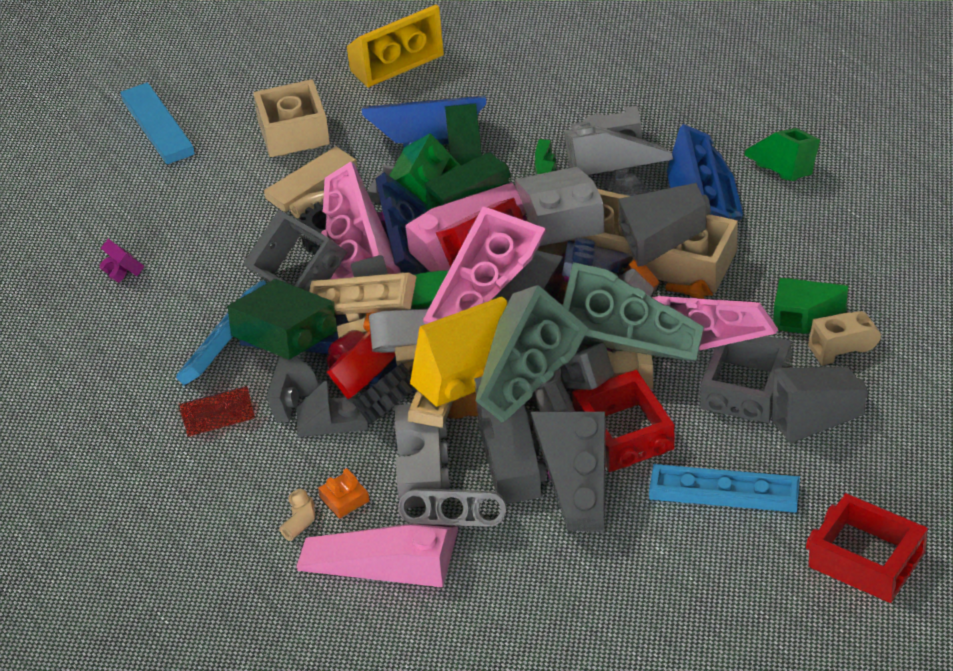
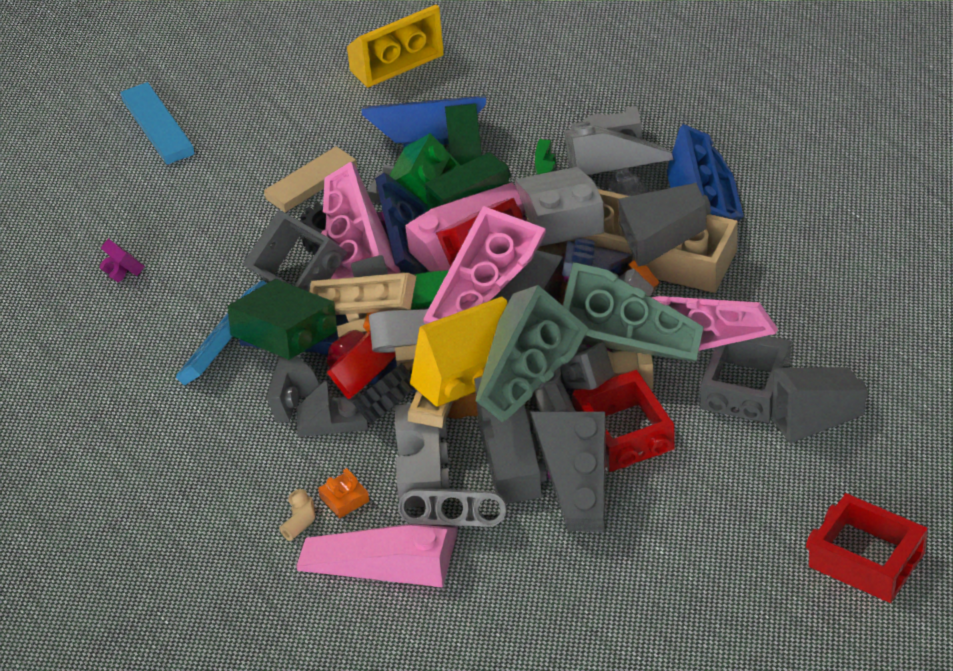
(216, 411): clear red hinge -> none
(291, 118): tan brick -> none
(299, 206): tan arm -> none
(697, 289): orange hand -> none
(724, 488): dark azure tile -> none
(787, 153): green slope -> none
(803, 301): green slope -> none
(842, 335): tan leg -> none

